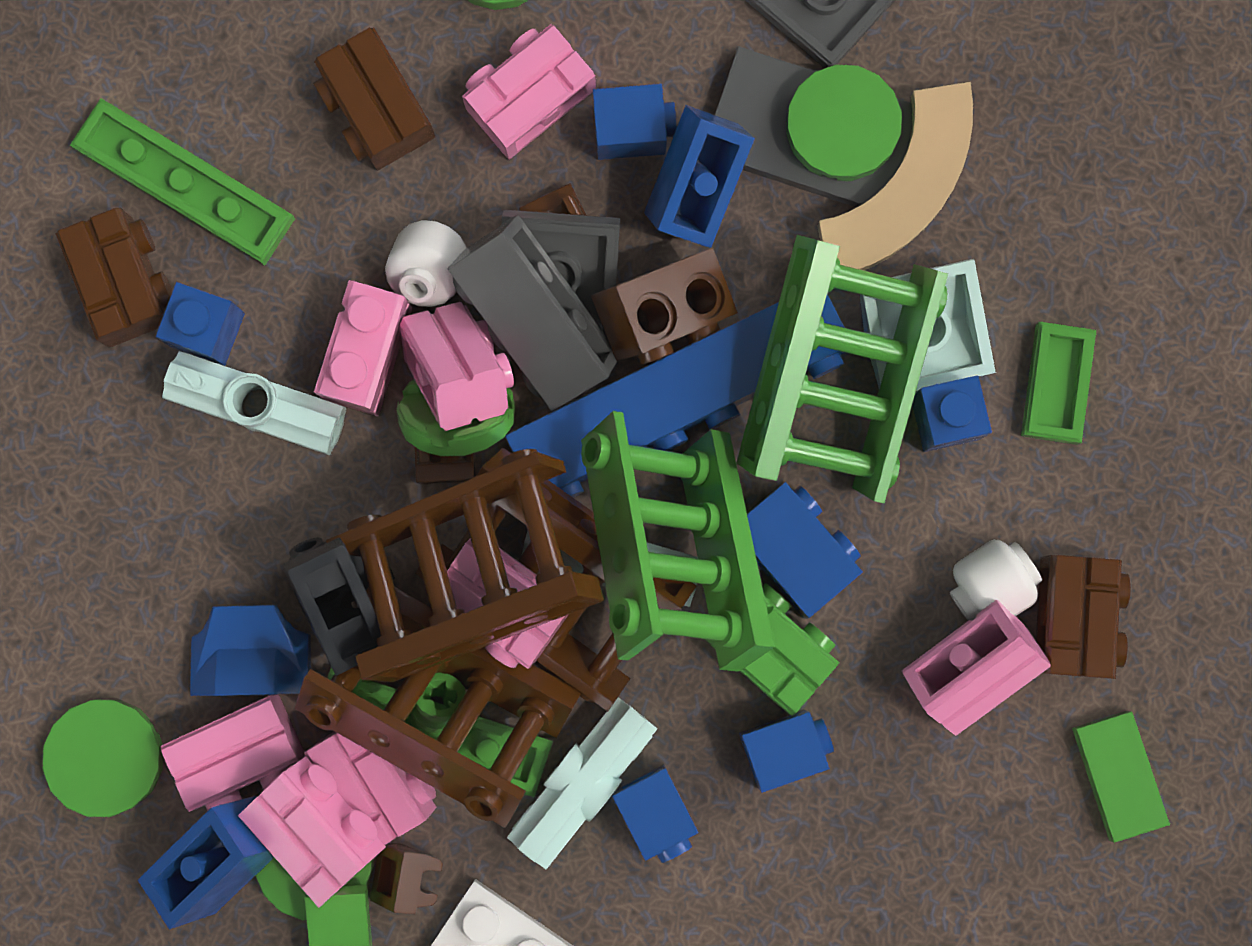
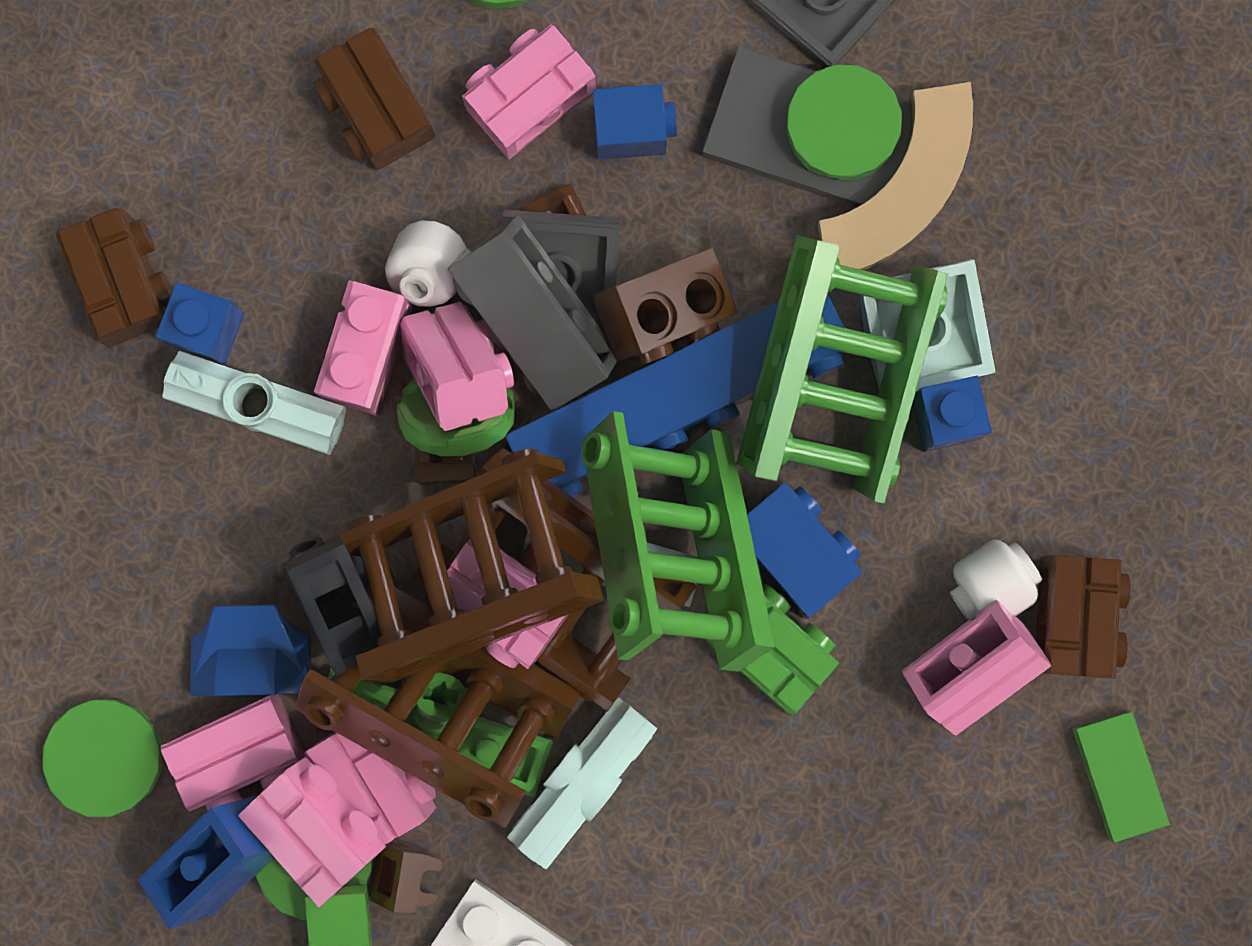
(182, 181): bright green tile -> none
(656, 815): blue brick -> none
(698, 176): blue brick -> none
(787, 750): blue brick -> none
(1058, 383): bright green tile -> none

